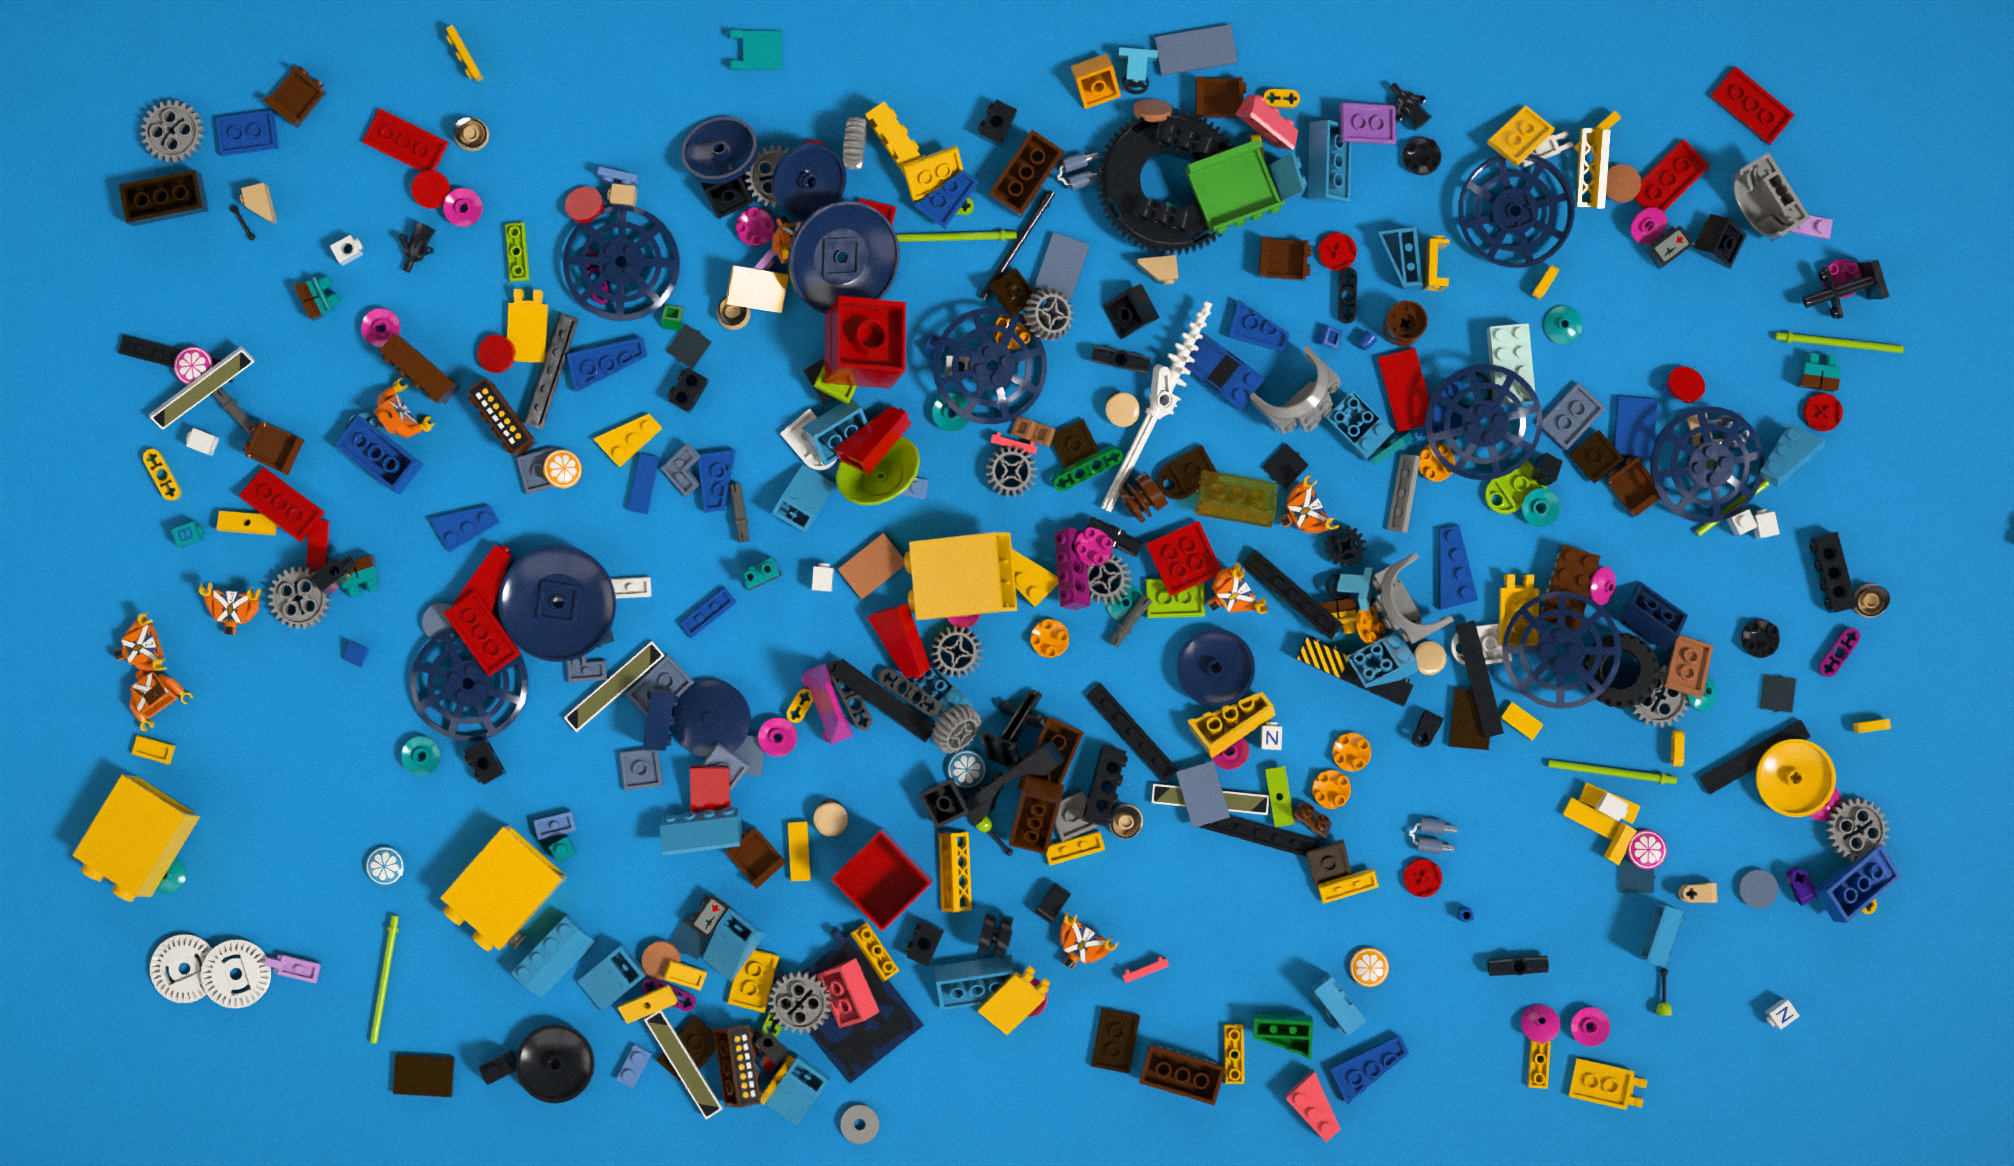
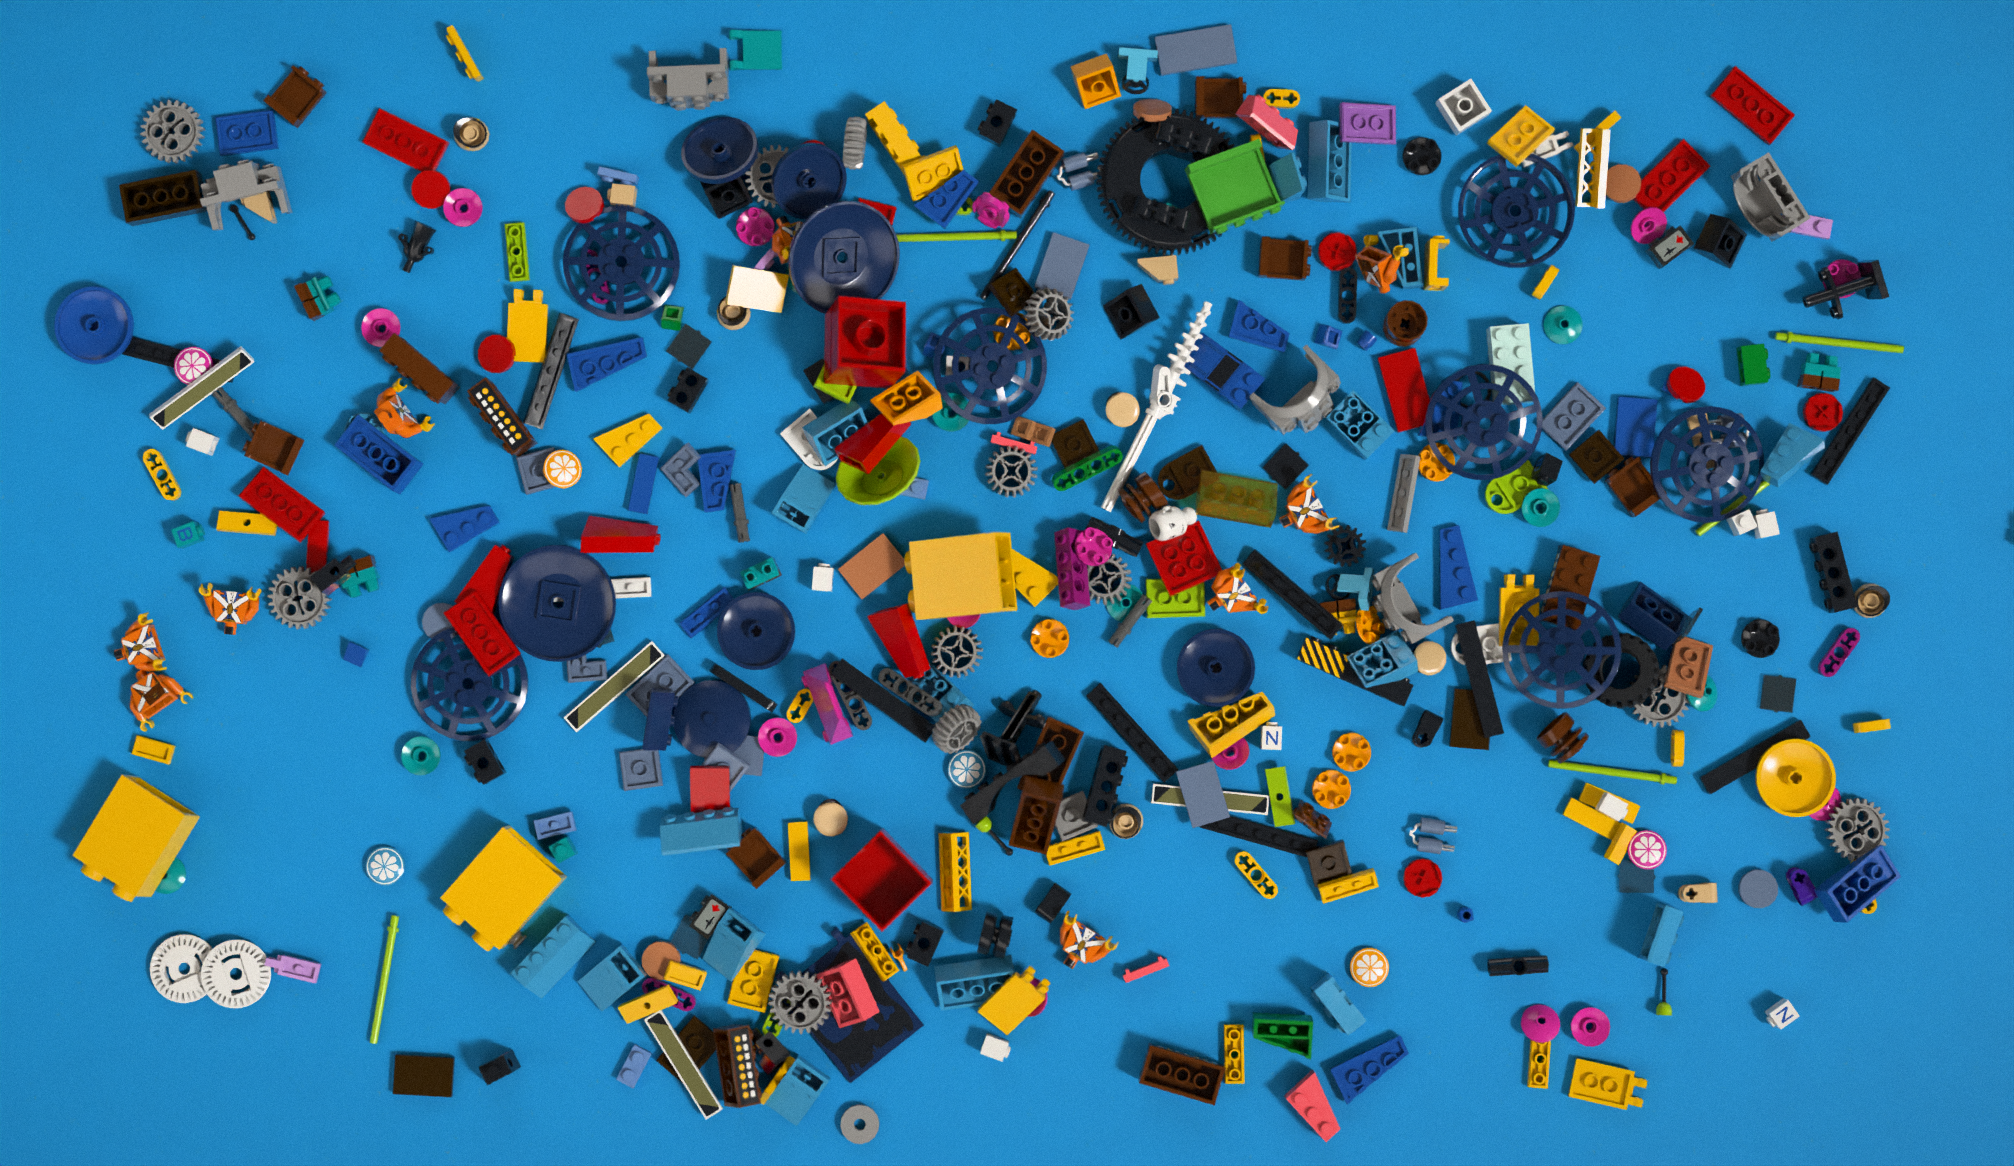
(94, 325): none -> blue dish
(242, 182): none -> light grey piece
(338, 249): white brick -> none
(555, 1063): black dish -> none
(618, 536): none -> red slope
(688, 84): none -> light grey piece
(743, 687): none -> black beam
(756, 631): none -> dark blue dish
(899, 955): none -> light orange hand
(908, 400): none -> light orange slope
(944, 802): black slope -> none
(991, 210): none -> dark pink plate
(995, 1047): none -> white brick
(1115, 1040): dark brown tile -> none
(1133, 362): black piece -> none
(1171, 522): none -> white piece
(1269, 882): none -> yellow beam
(1379, 266): none -> orange torso
(1396, 444): teal wing -> none
(1406, 102): black piece -> none
(1463, 107): none -> white brick
(1521, 721): yellow tile -> none
(1564, 739): none -> reddish brown wheel
(1602, 585): dark pink dish -> none
(1689, 623): none -> clear smoke piece
(1753, 364): none -> green brick
(1849, 431): none -> black tile

